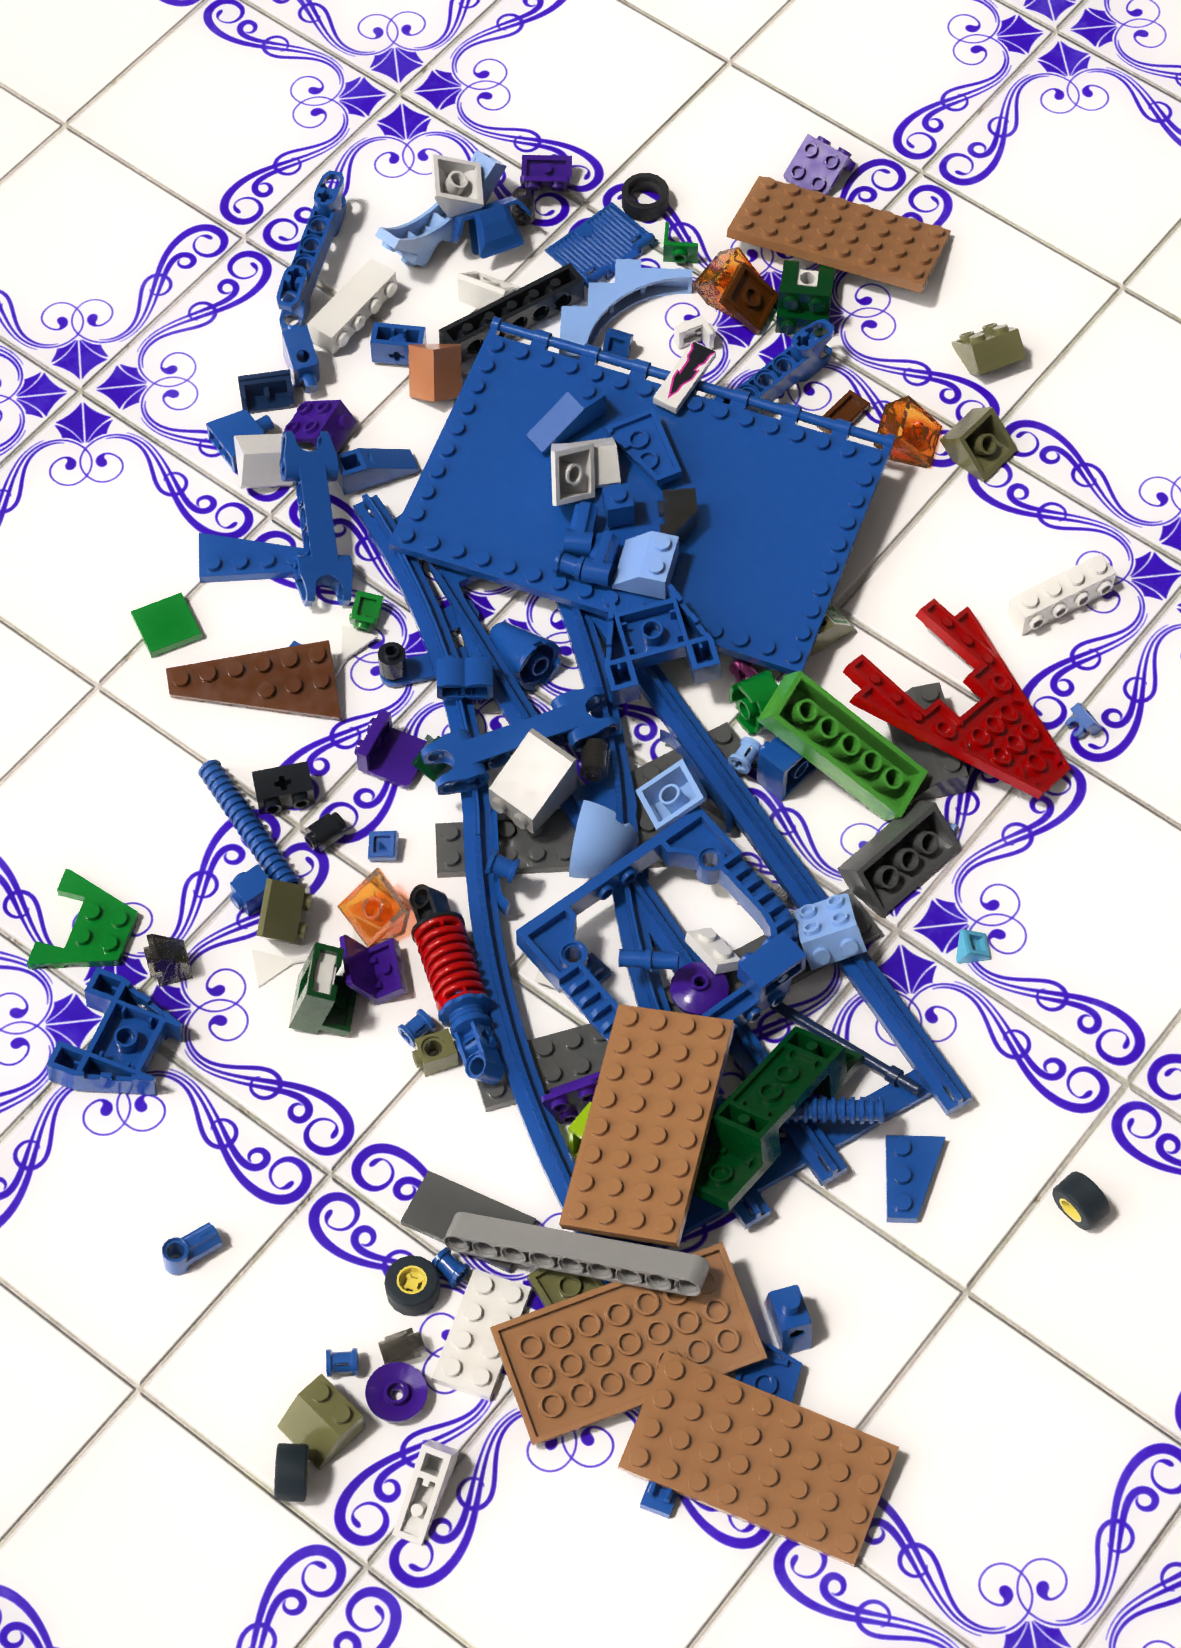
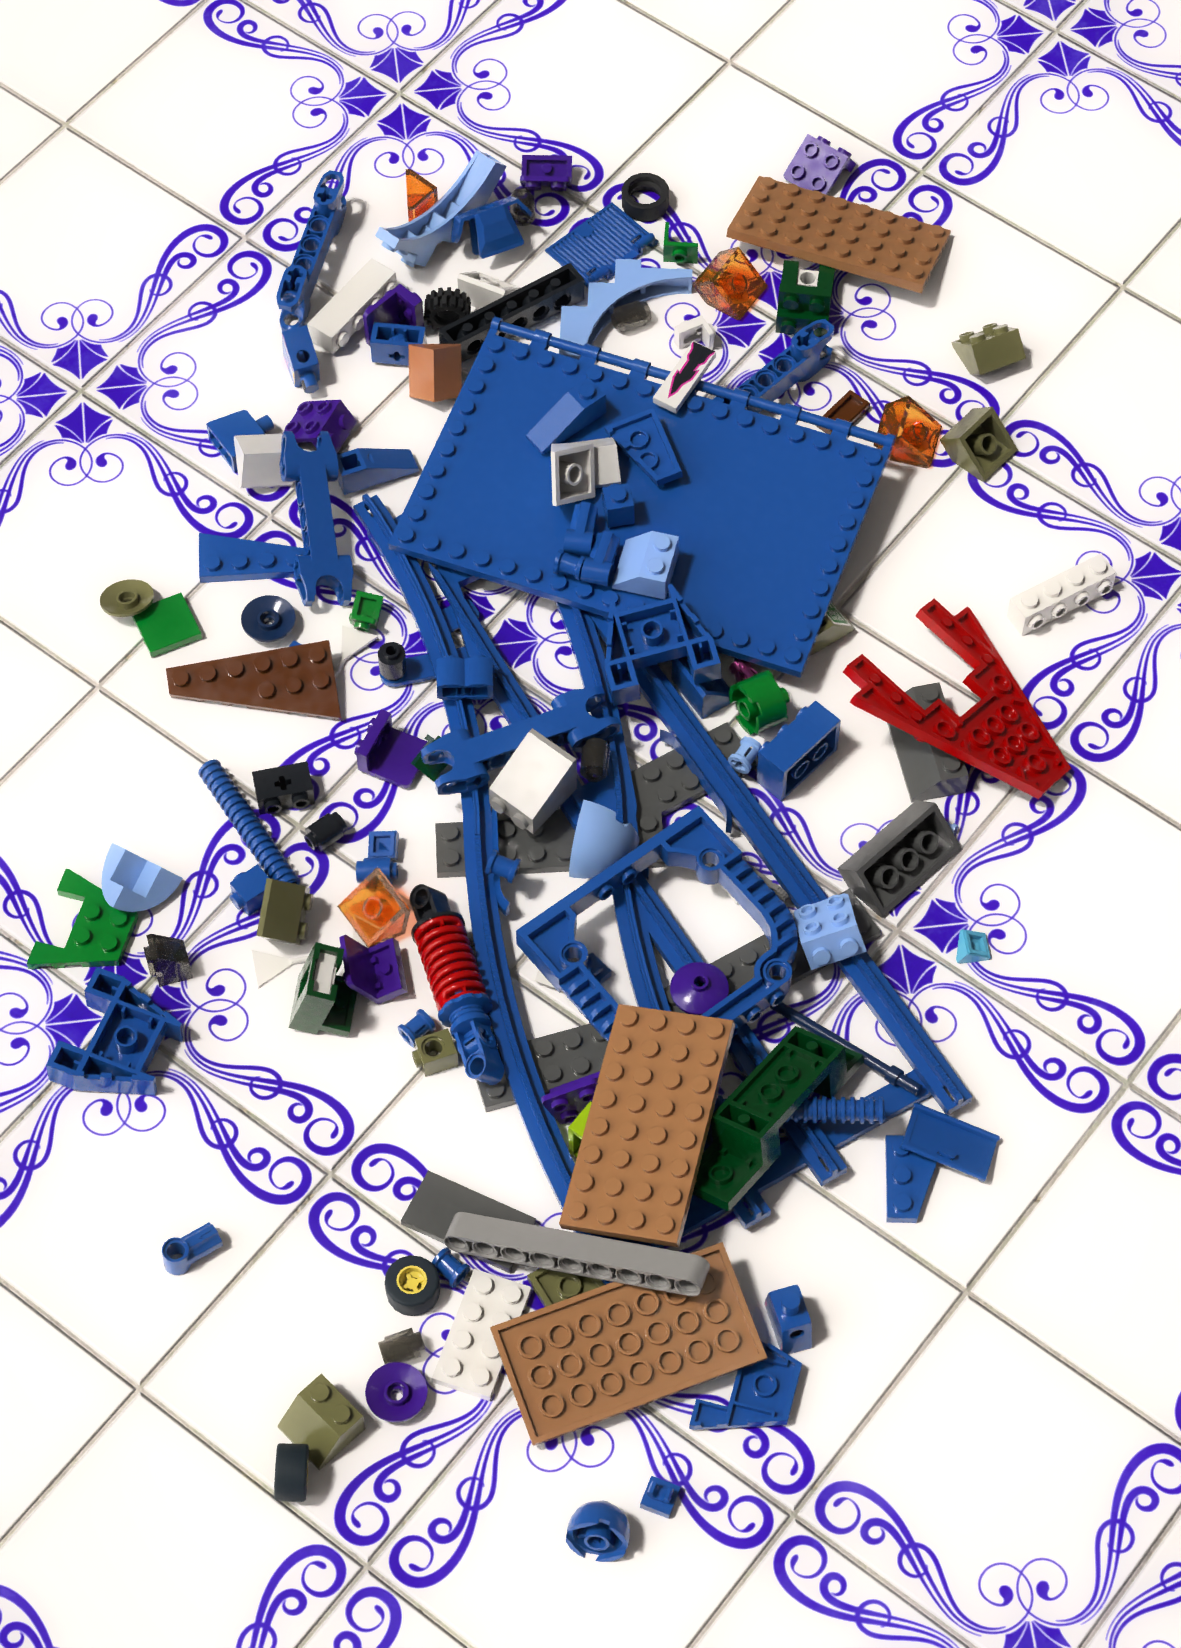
(126, 598): none -> olive dish
(134, 882): none -> light blue brick
(266, 391): dark blue hinge -> none
(266, 610): none -> dark blue dish
(342, 1362): blue bush -> none
(368, 865): none -> blue brick
(395, 307): none -> dark purple bracket
(420, 194): none -> clear orange slope
(425, 1491): white slope -> none
(445, 307): none -> black tyre
(456, 184): white slope -> none
(526, 654): blue cone -> none
(599, 1530): none -> blue cylinder
(618, 342): blue tile -> none
(631, 316): none -> clear smoke brick
(648, 959): blue pin -> none
(671, 794): light blue slope -> none
(679, 511): clear smoke slope -> none
(703, 697): none -> blue slope
(712, 950): white plate -> none
(749, 298): reddish brown tile -> none
(759, 1458): medium nougat plate -> none
(771, 965): blue brick -> none
(842, 745): bright green brick -> none
(937, 1133): none -> blue door
(1081, 1200): black wheel -> none
(1084, 719): tile -> none

